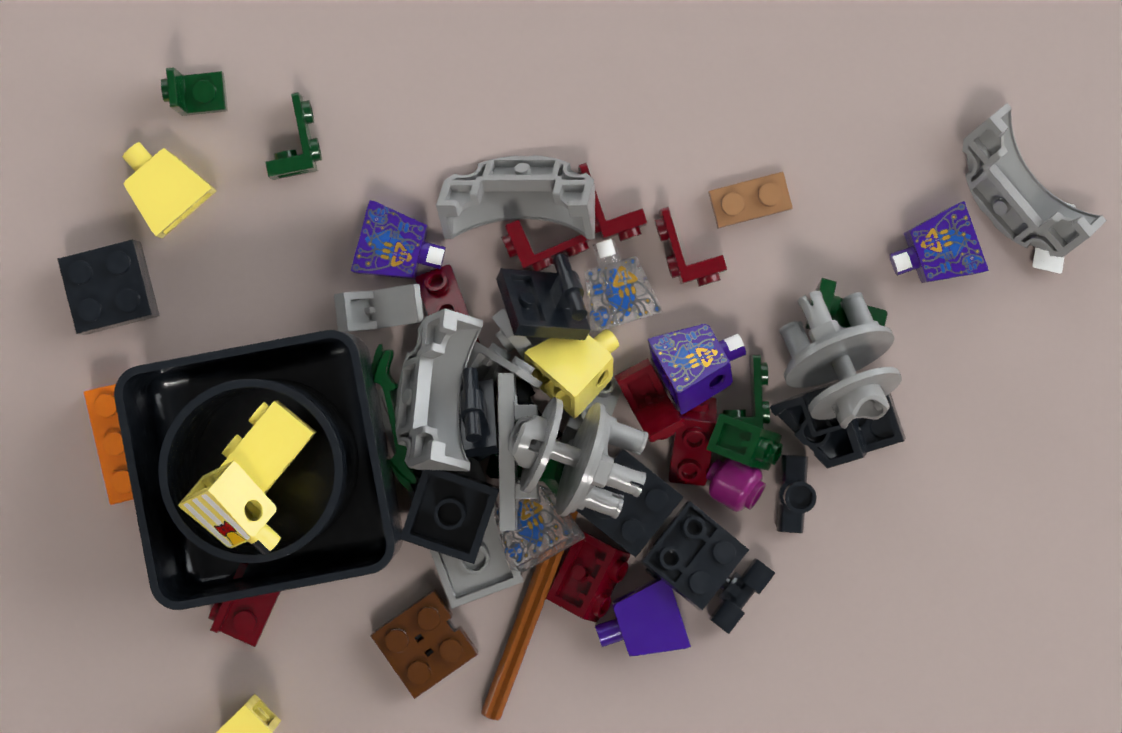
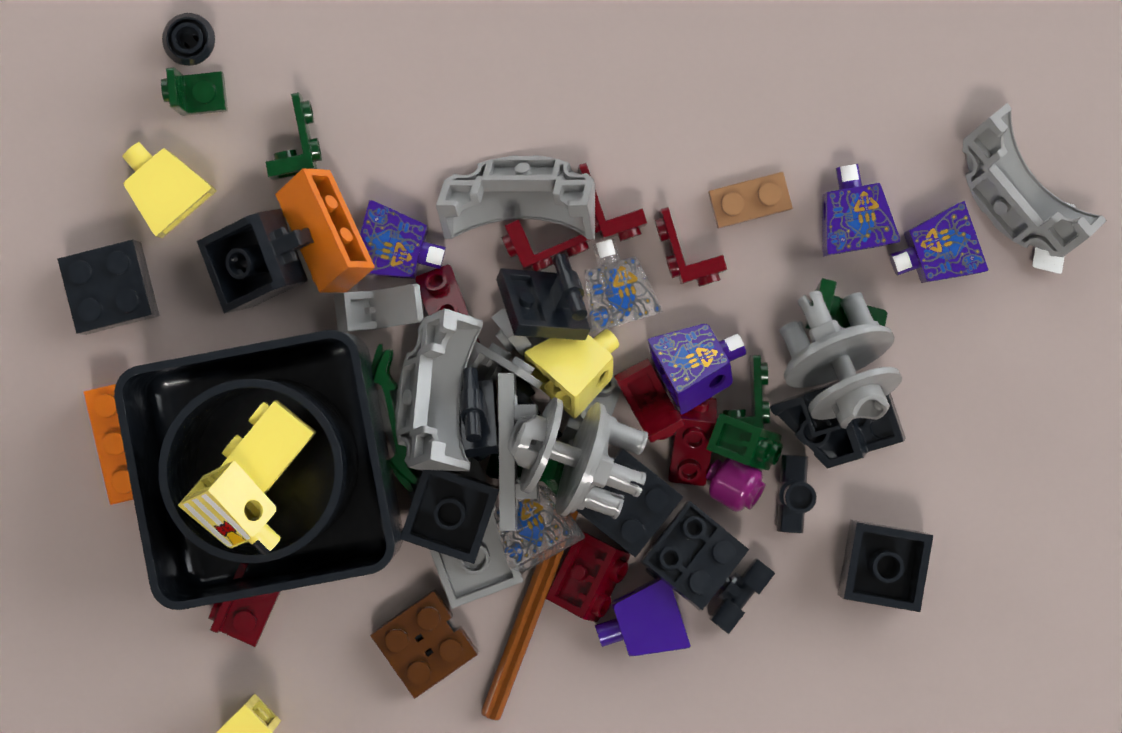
(181, 31): none -> black cone
(254, 259): none -> black hinge
(338, 252): none -> orange brick
(855, 215): none -> torso
(885, 565): none -> black brick

